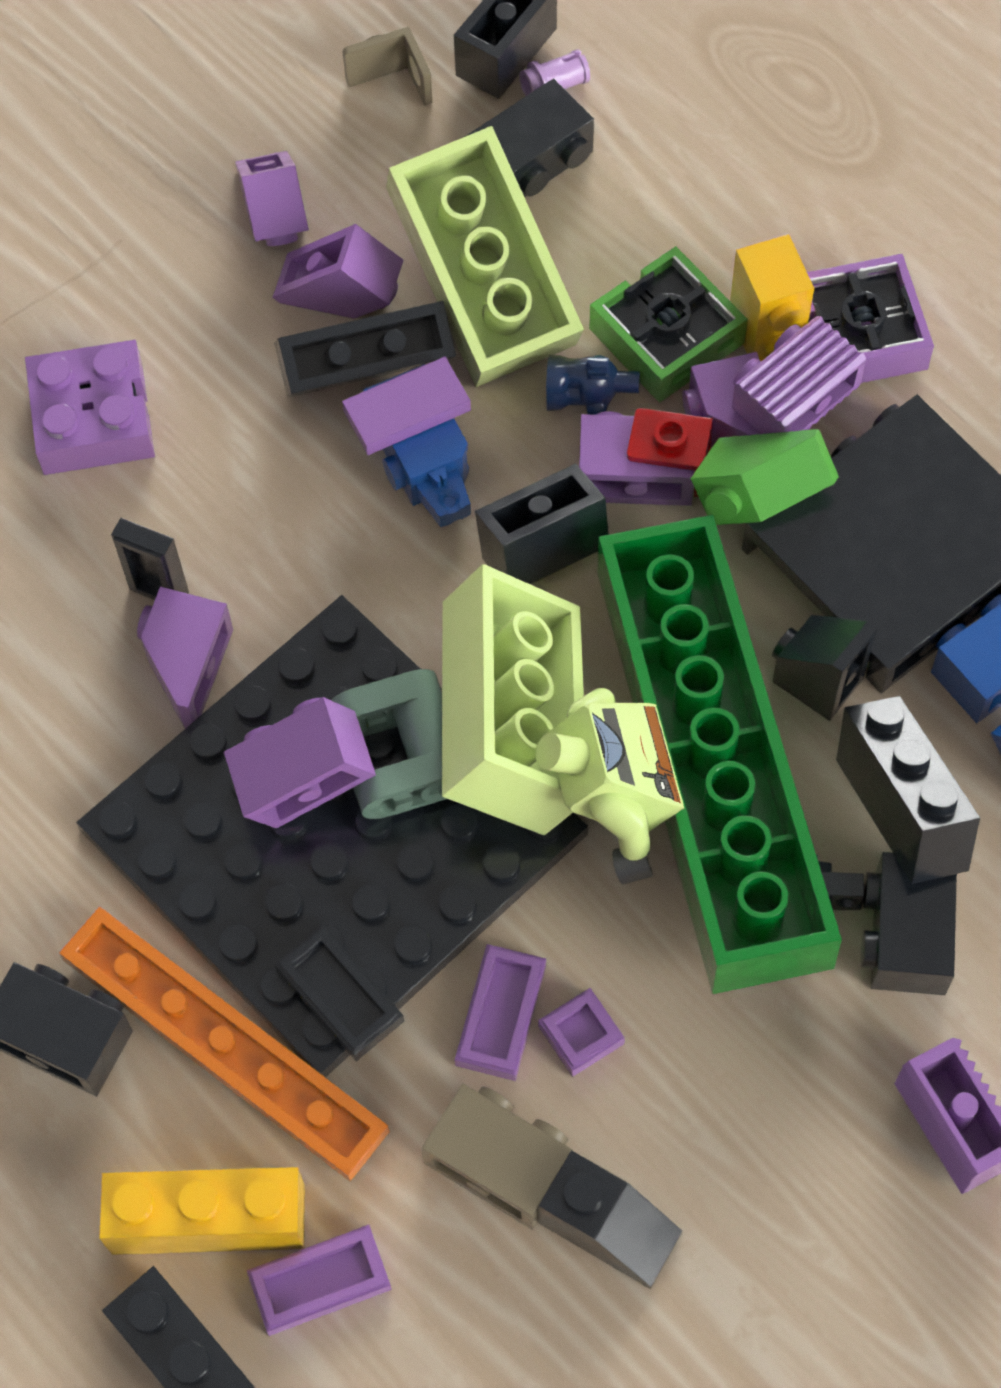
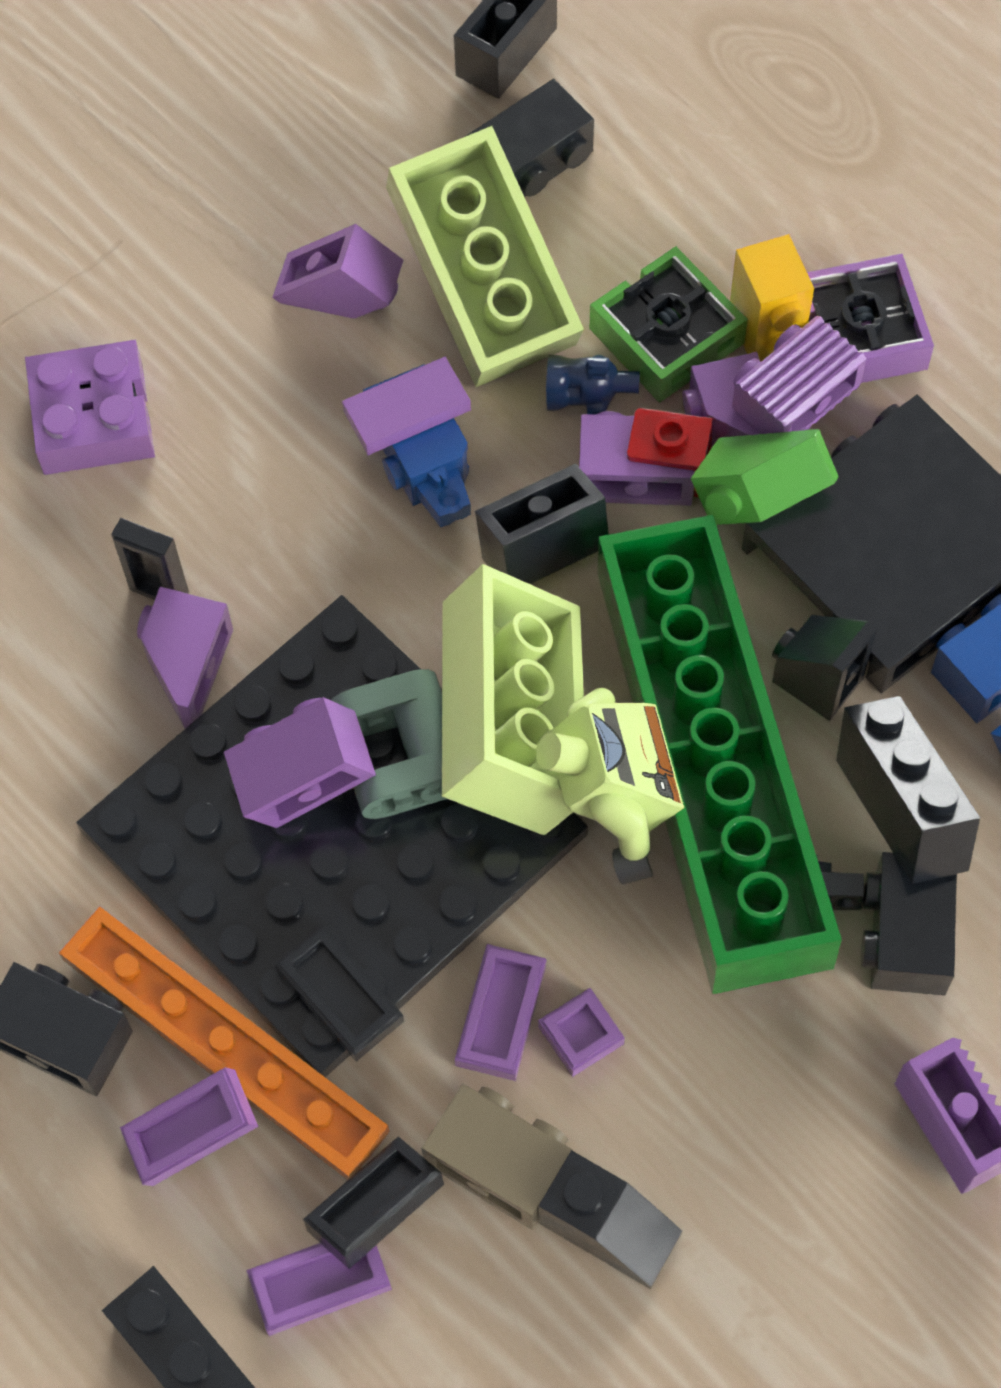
(188, 1127): none -> medium lavender tile
(202, 1210): yellow brick -> none
(272, 198): medium lavender slope -> none
(364, 348): black brick -> none
(373, 1202): none -> black tile
(386, 55): dark tan bracket -> none
(566, 70): lavender pin -> none

